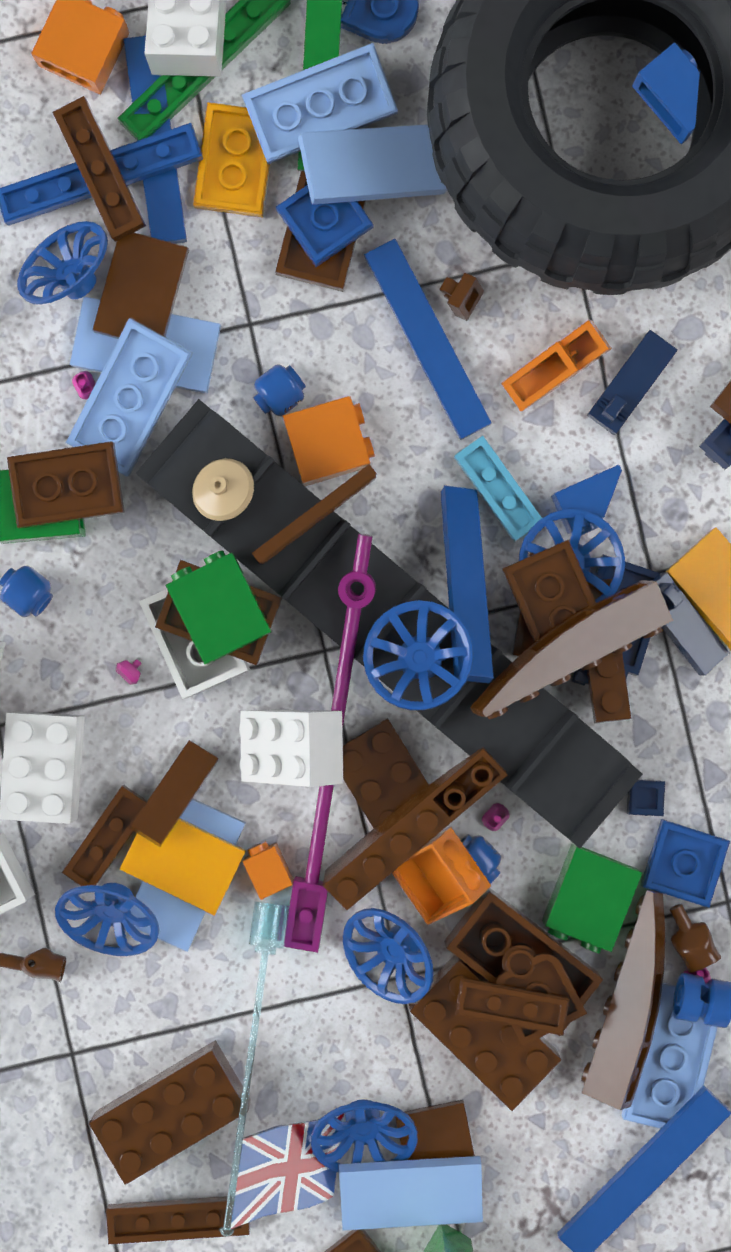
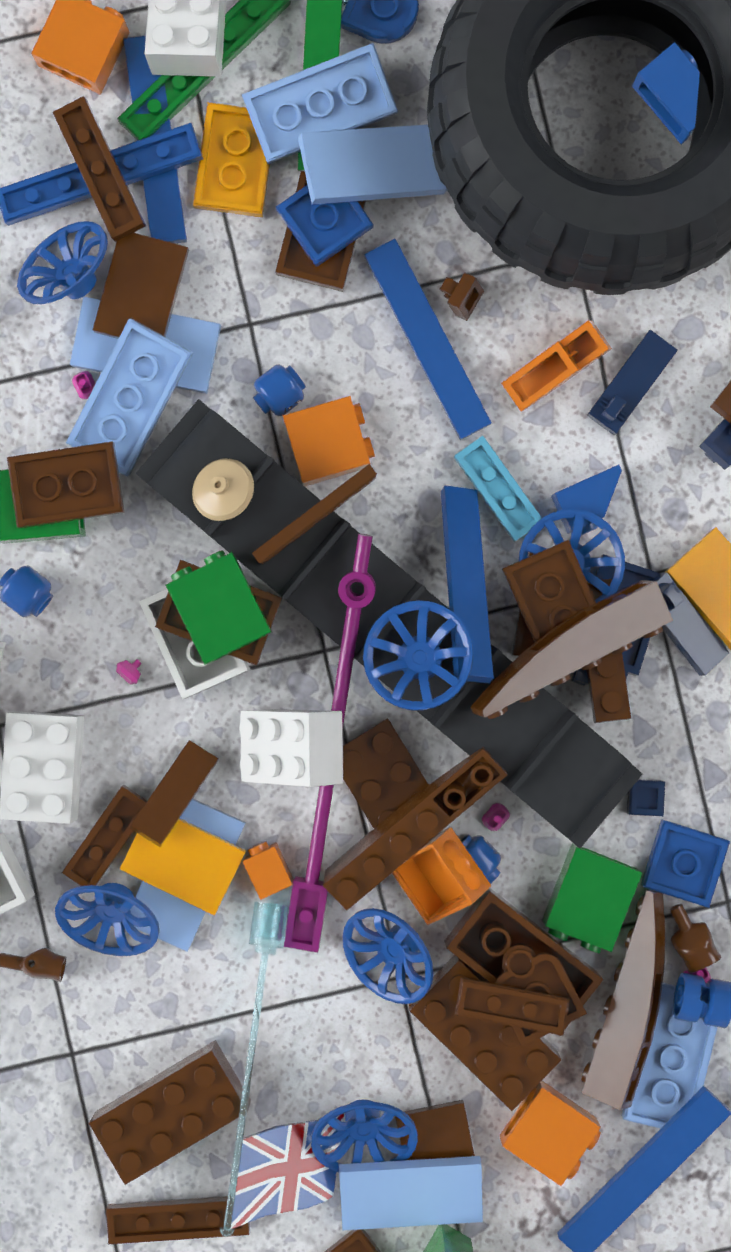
(550, 1133): none -> orange piece

